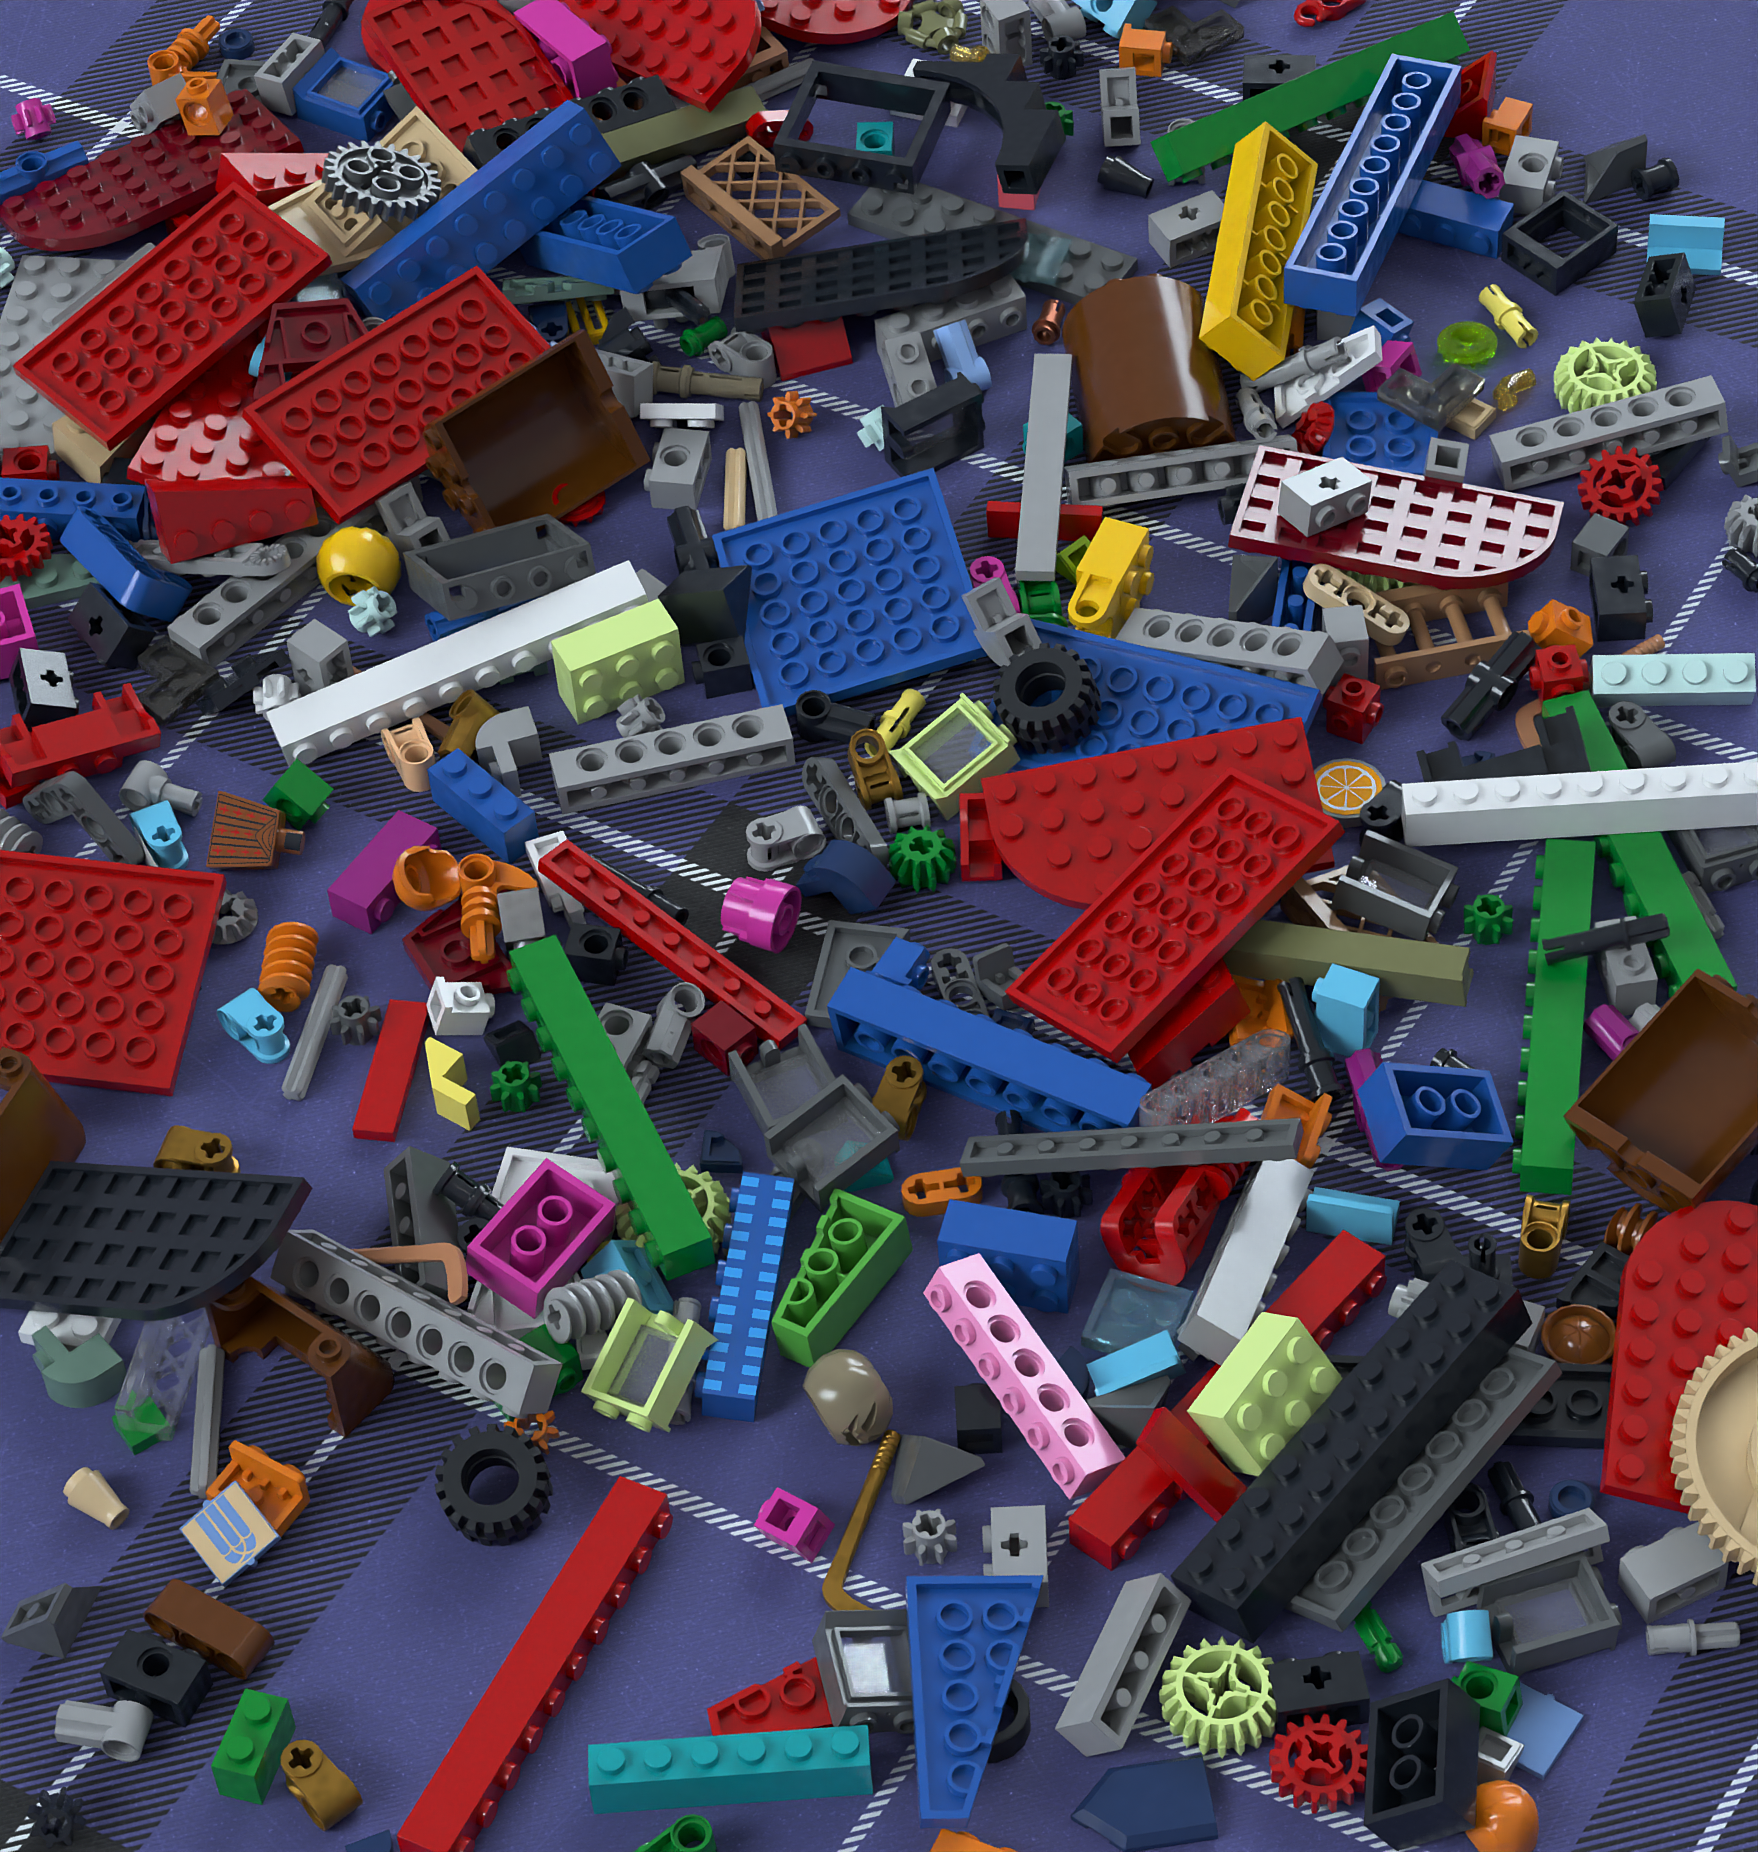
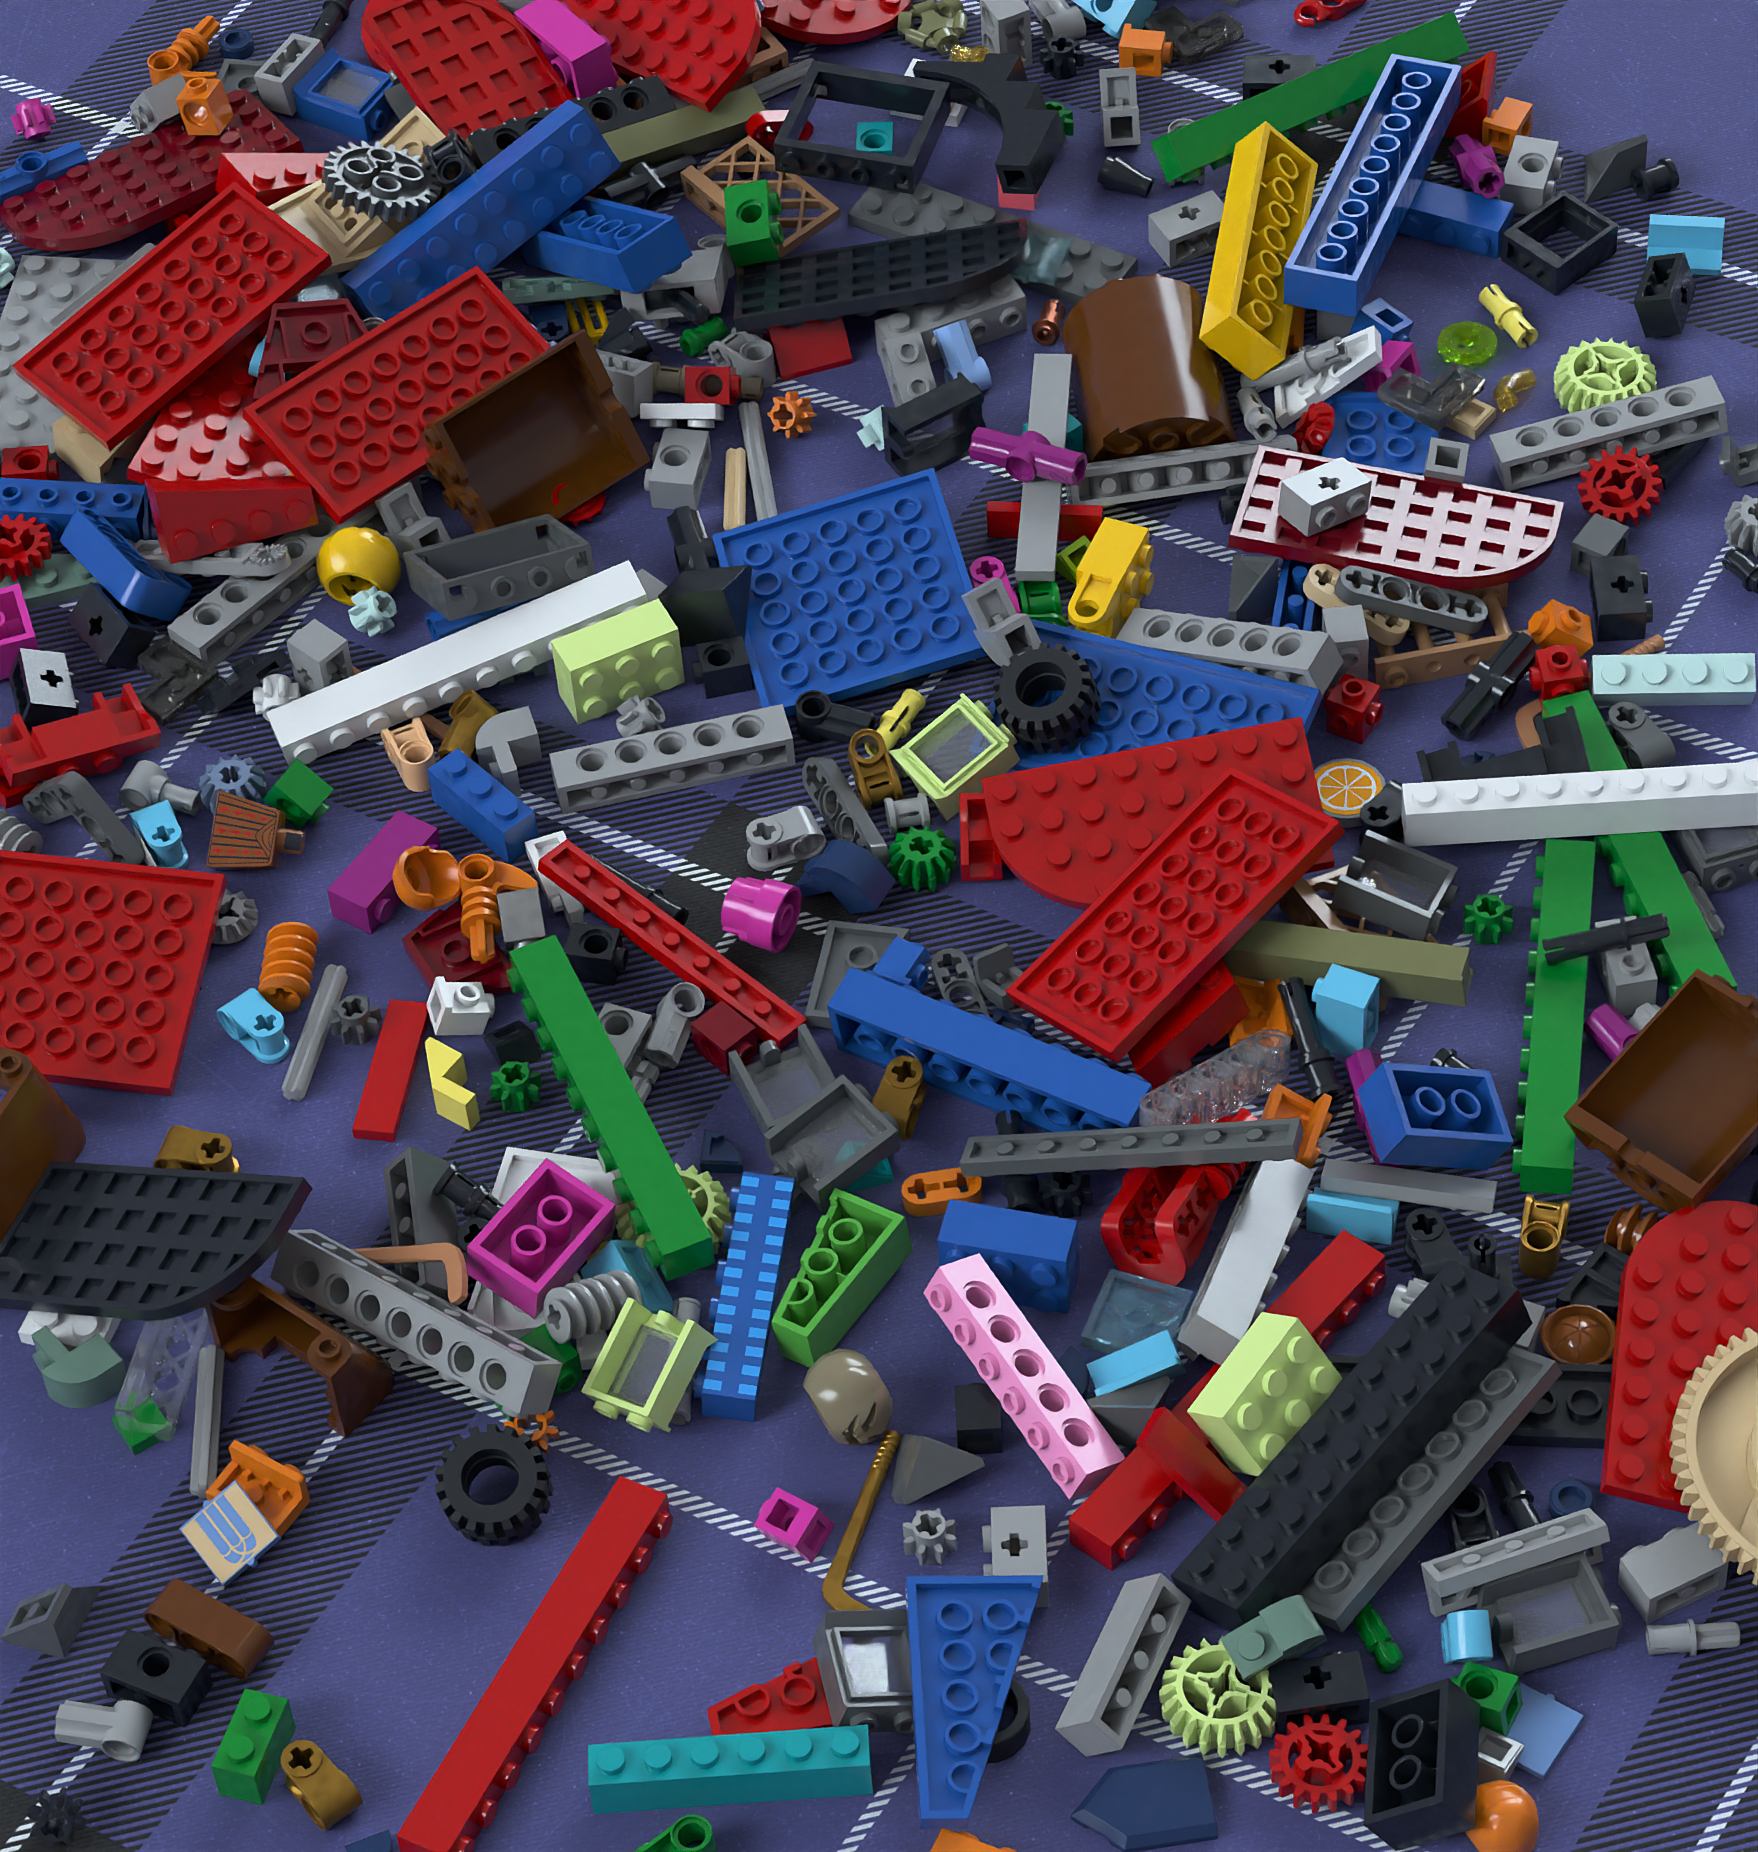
(93, 1495): tan cone -> none
(234, 777): none -> sand blue gear
(450, 160): none -> black piece
(696, 381): none -> red brick
(752, 222): none -> green brick
(1028, 456): none -> magenta piece
(1278, 1633): none -> sand green brick
(1408, 1185): none -> light grey tile
(1410, 604): none -> dark grey beam

